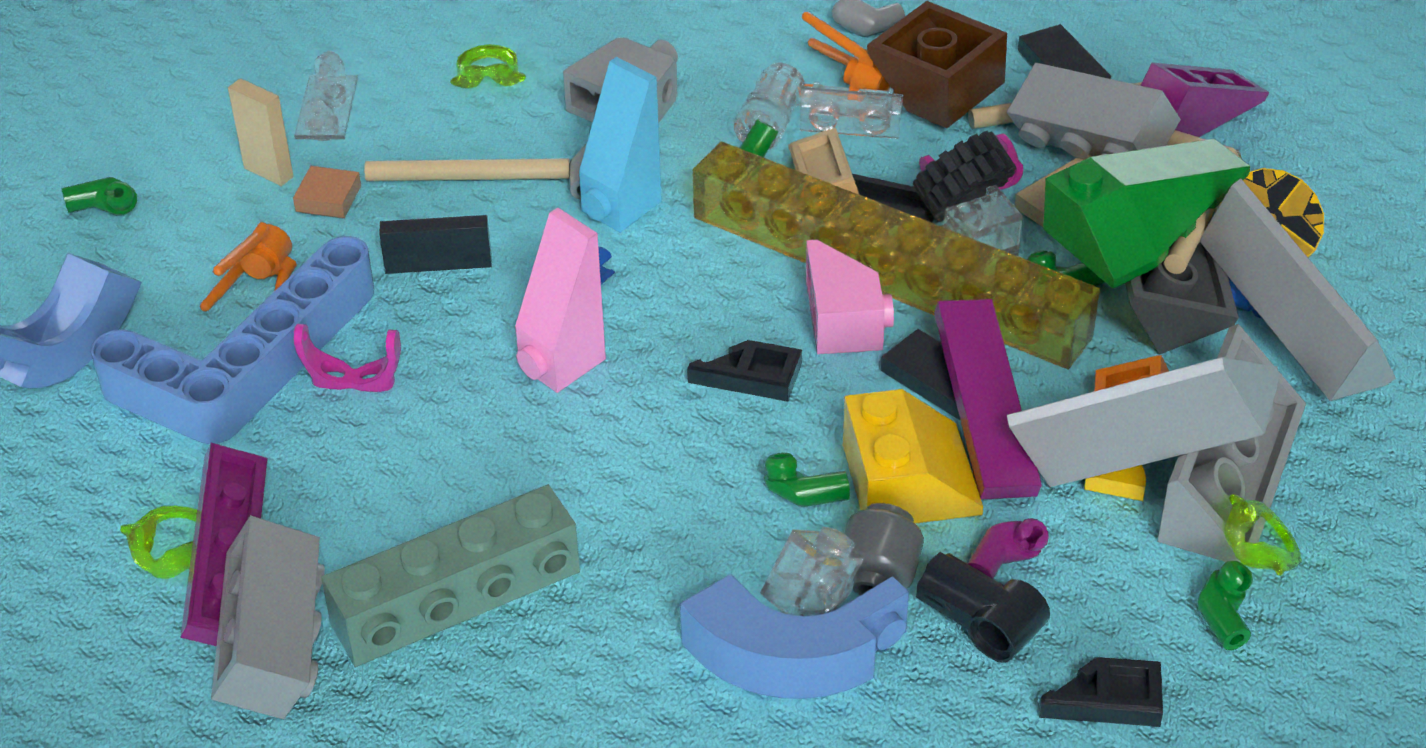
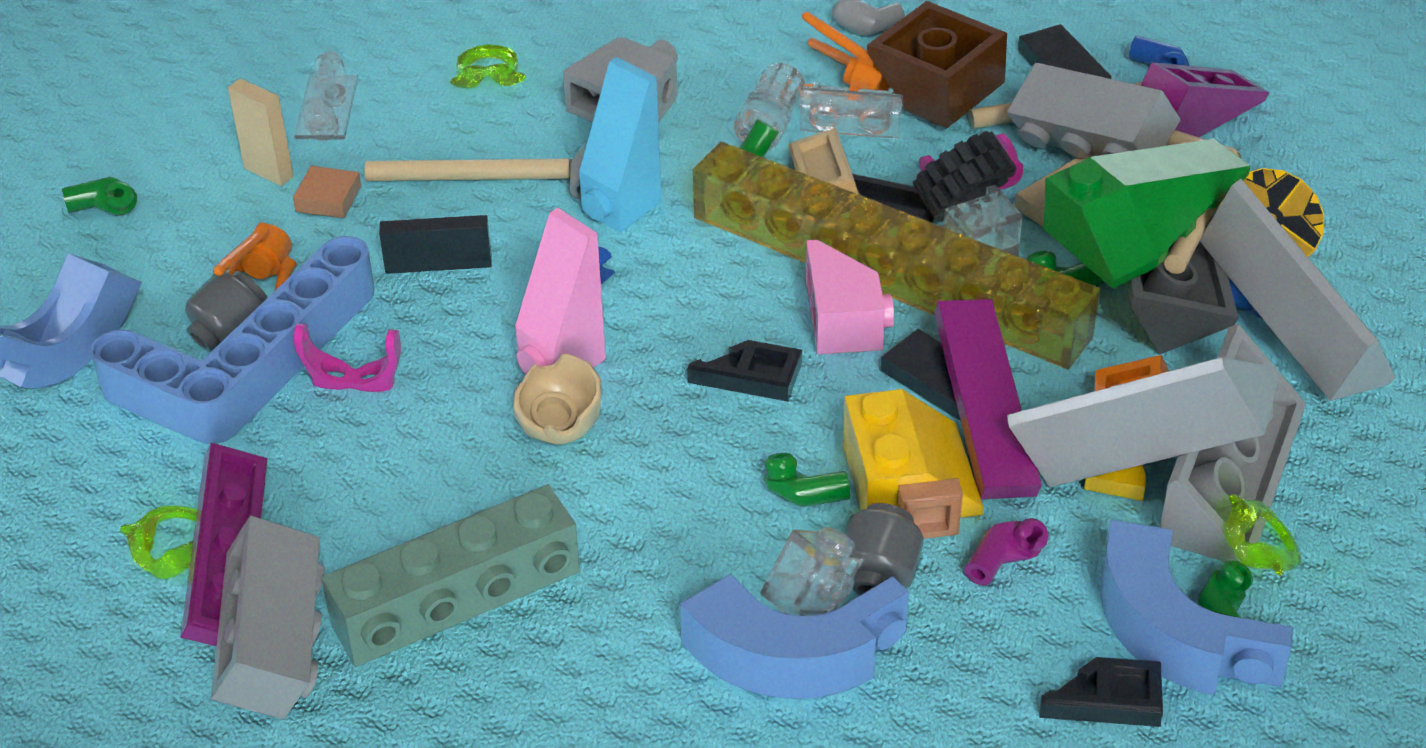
(221, 307): none -> dark grey head
(558, 400): none -> tan hair
(933, 506): none -> nougat tile
(996, 615): black piece -> none
(1150, 51): none -> blue arm
(1167, 627): none -> medium blue arch

